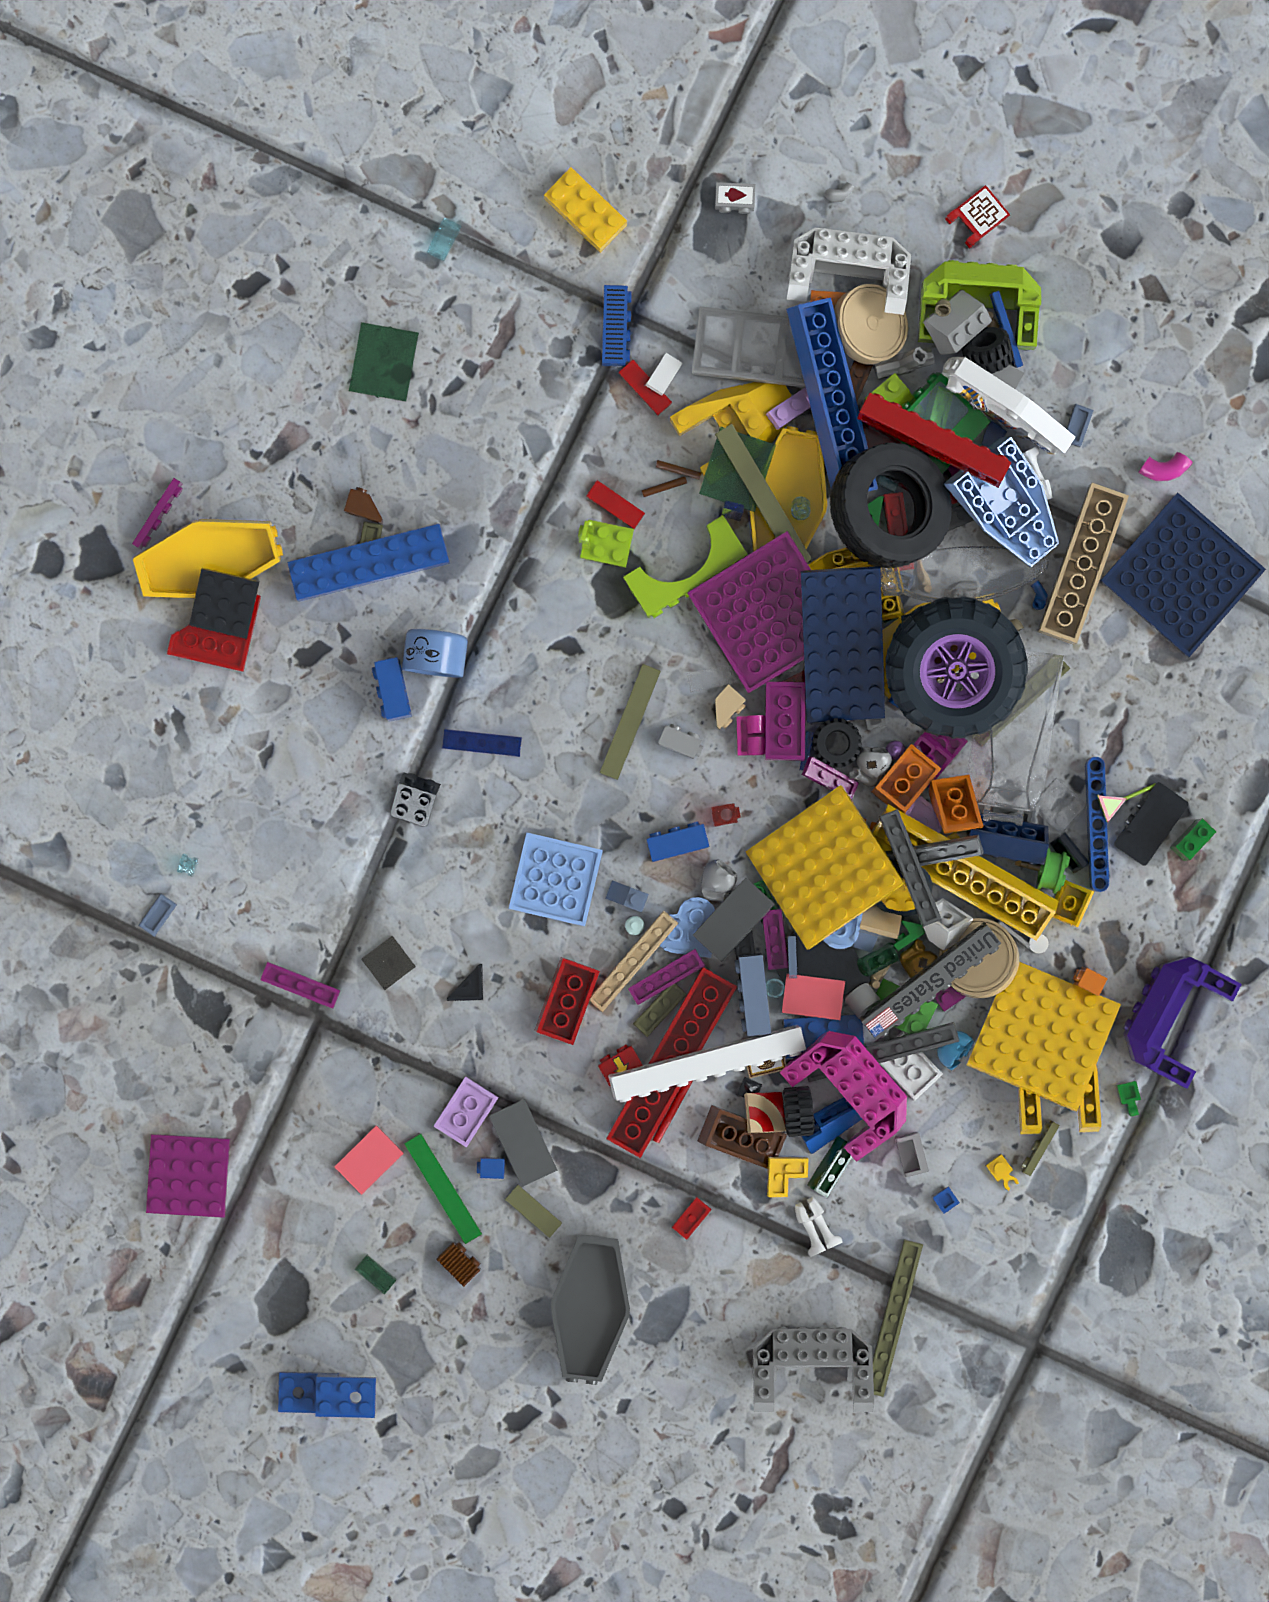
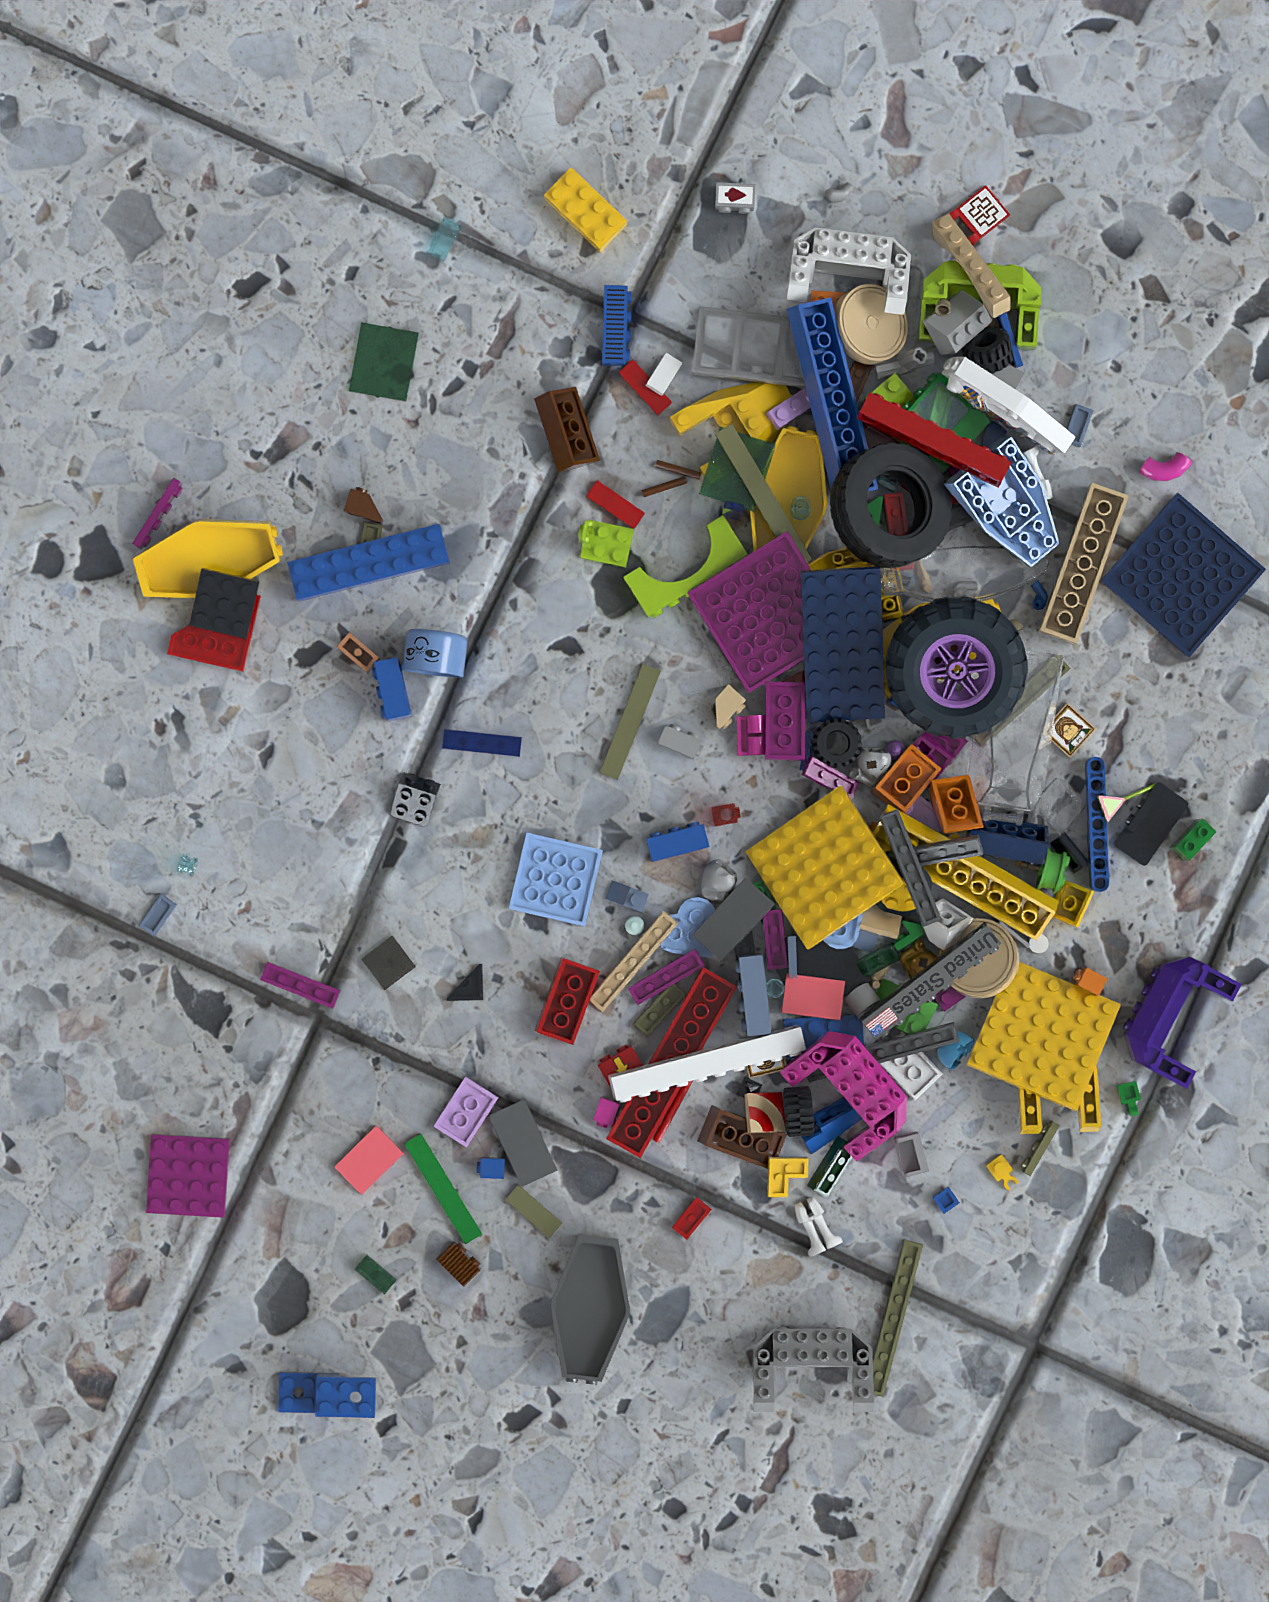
(358, 652): none -> nougat brick
(566, 429): none -> reddish brown slope
(606, 1112): none -> dark pink brick
(989, 288): none -> tan arch
(1070, 730): none -> tile

